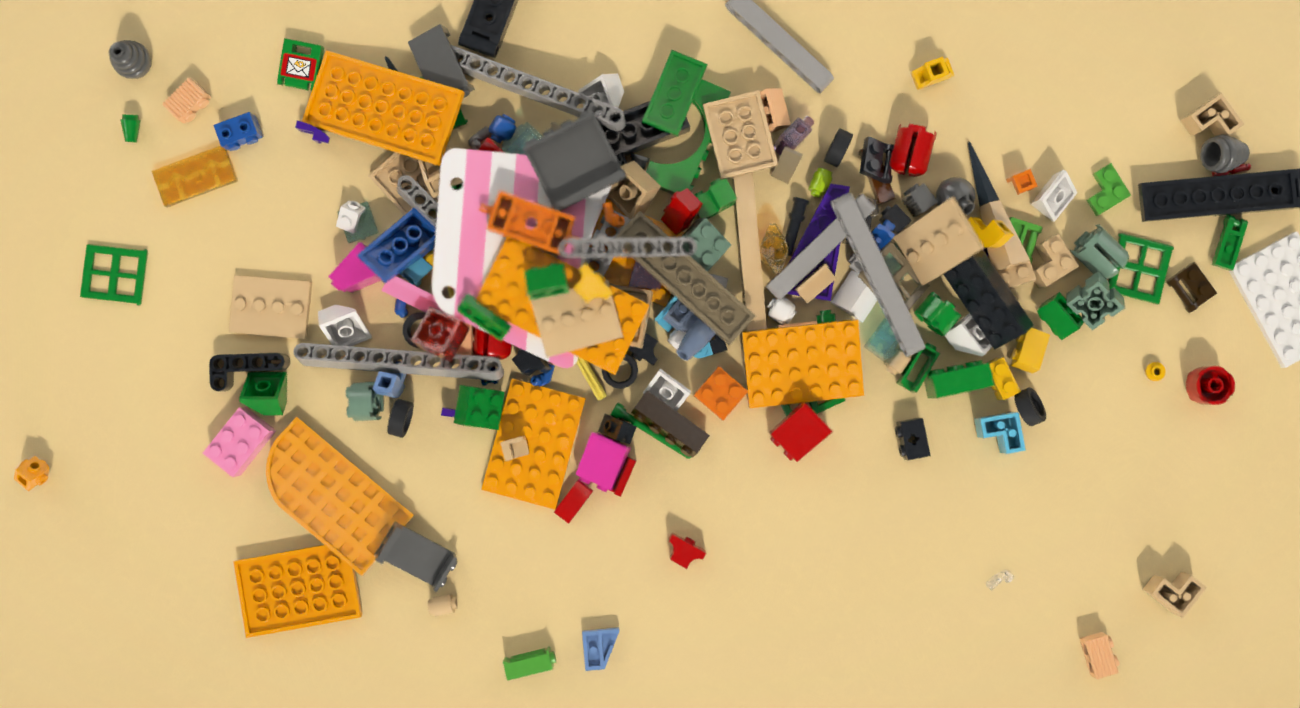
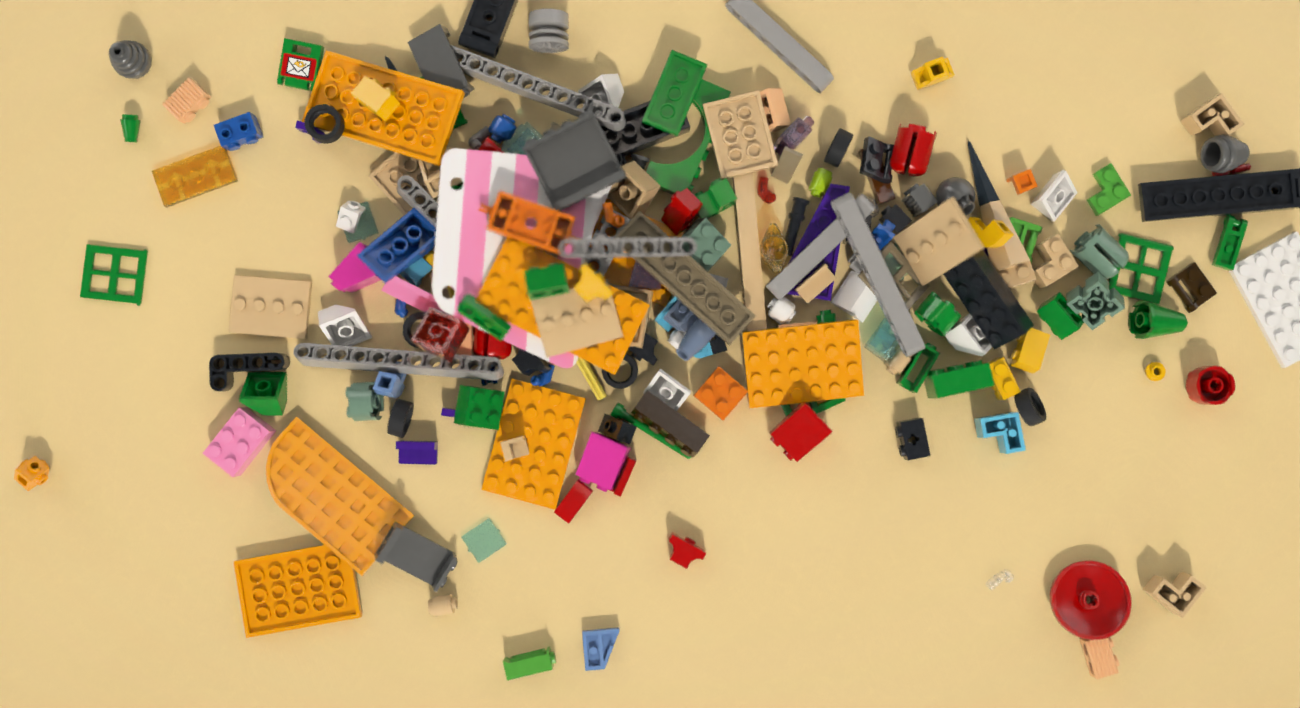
(318, 110): none -> black tyre
(375, 98): none -> yellow brick
(417, 452): none -> dark purple panel
(483, 540): none -> clear light blue piece
(548, 30): none -> light grey wheel
(763, 192): none -> clear red arm
(1108, 604): none -> red dish
(1154, 320): none -> green cone

